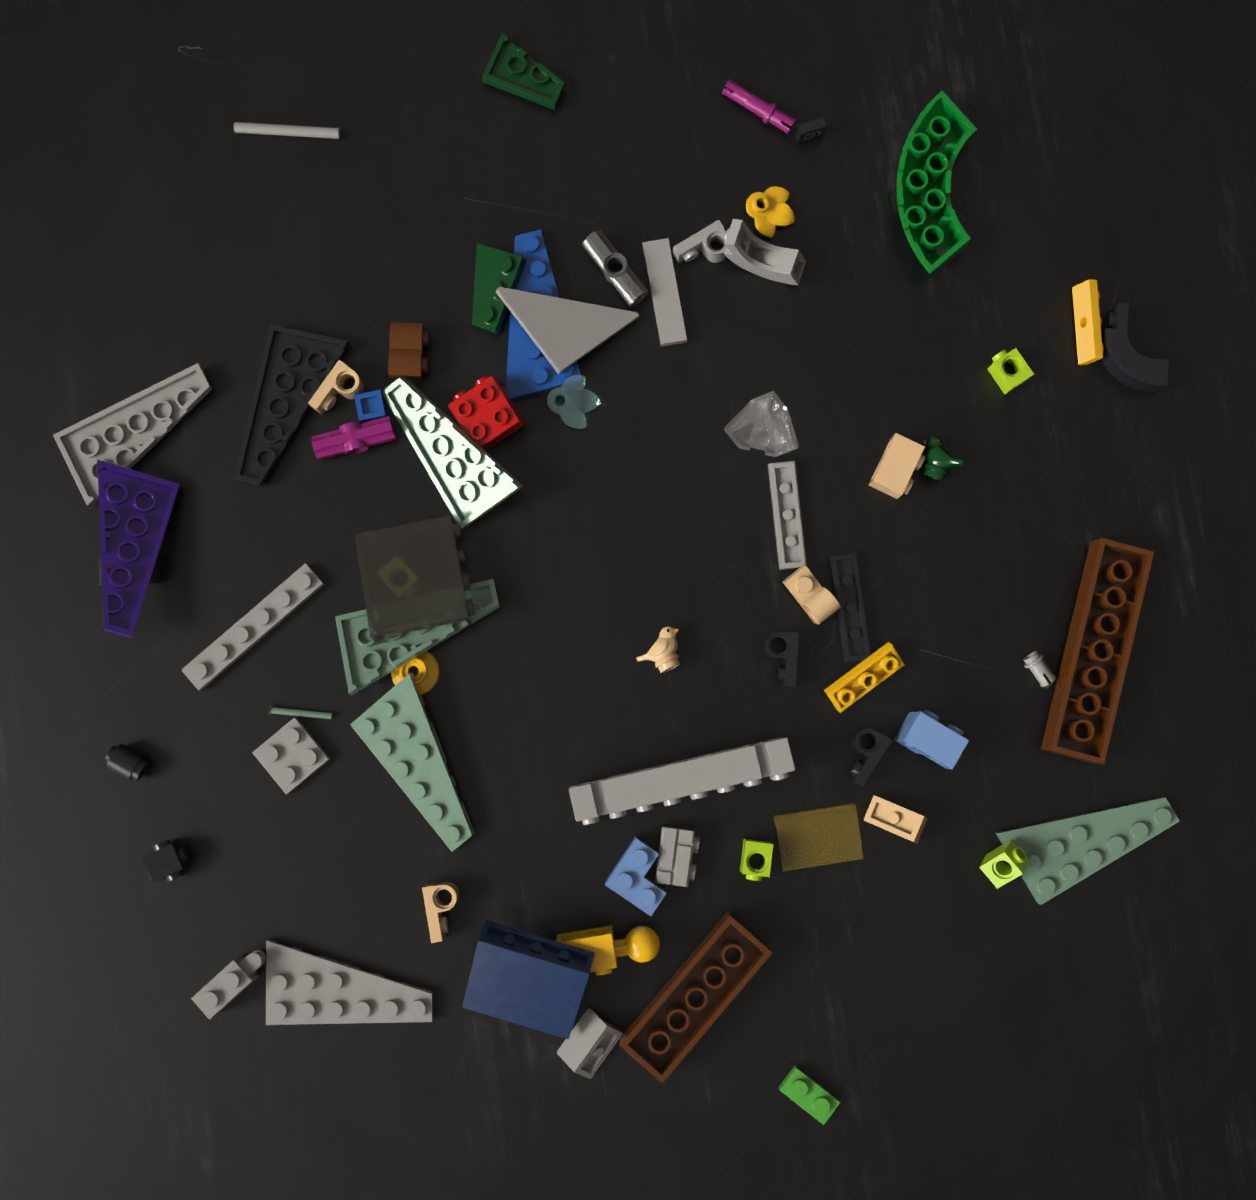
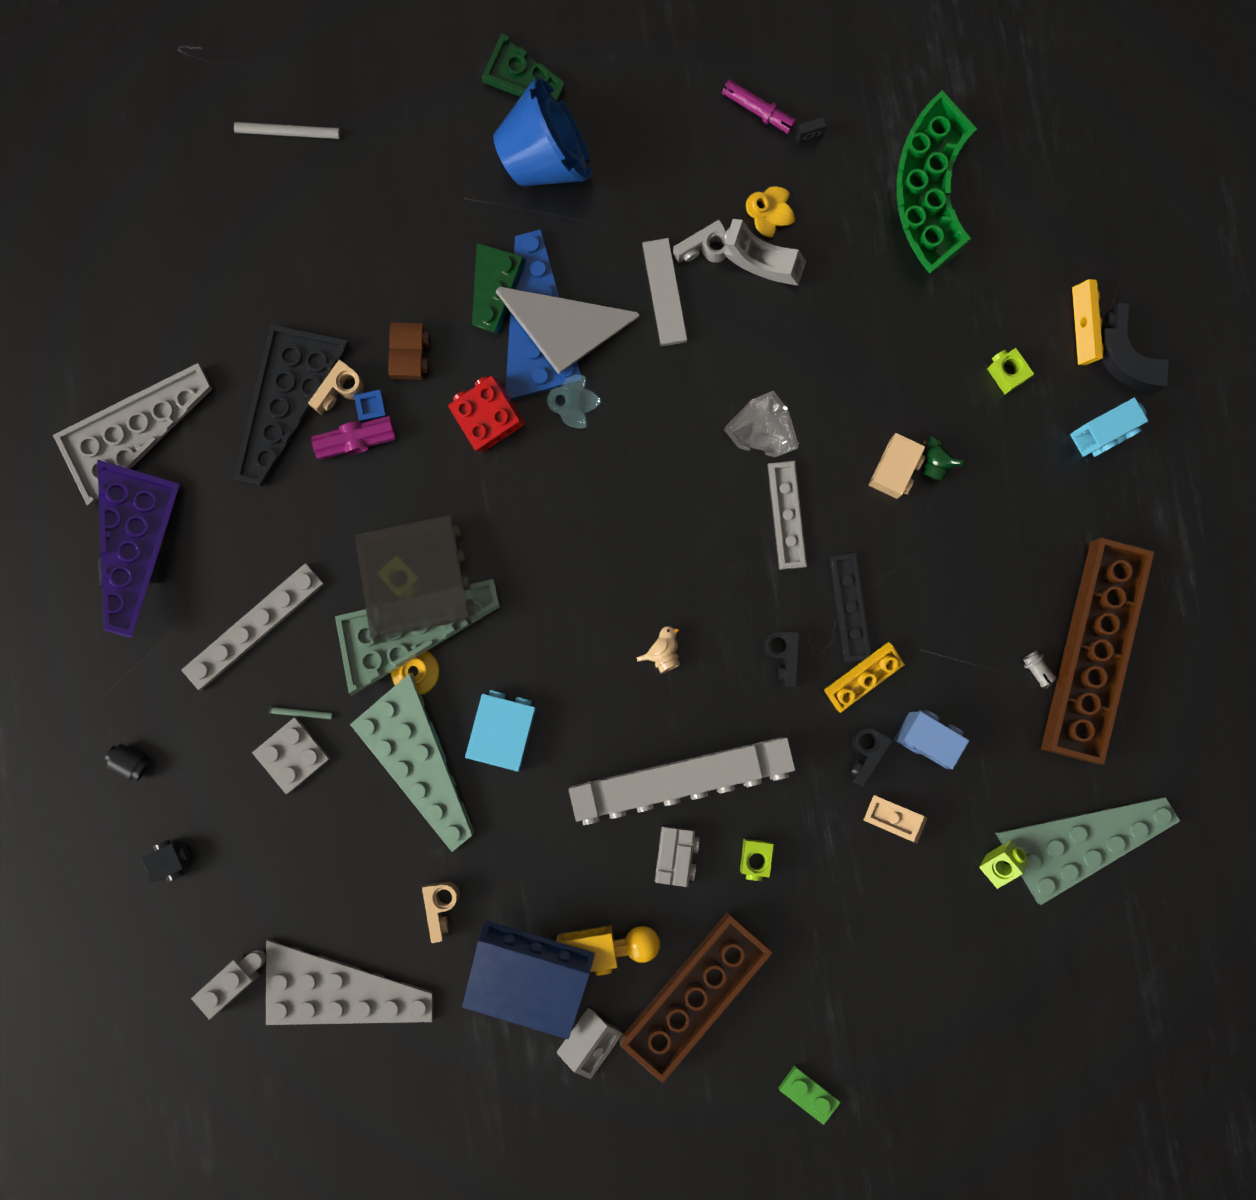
(457, 465): wing -> none
(501, 731): none -> medium azure brick
(541, 140): none -> blue cone
(606, 255): dark grey piece -> none
(629, 877): medium blue brick -> none
(811, 596): tan plate -> none
(818, 837): clear yellow piece -> none
(1110, 428): none -> medium azure brick

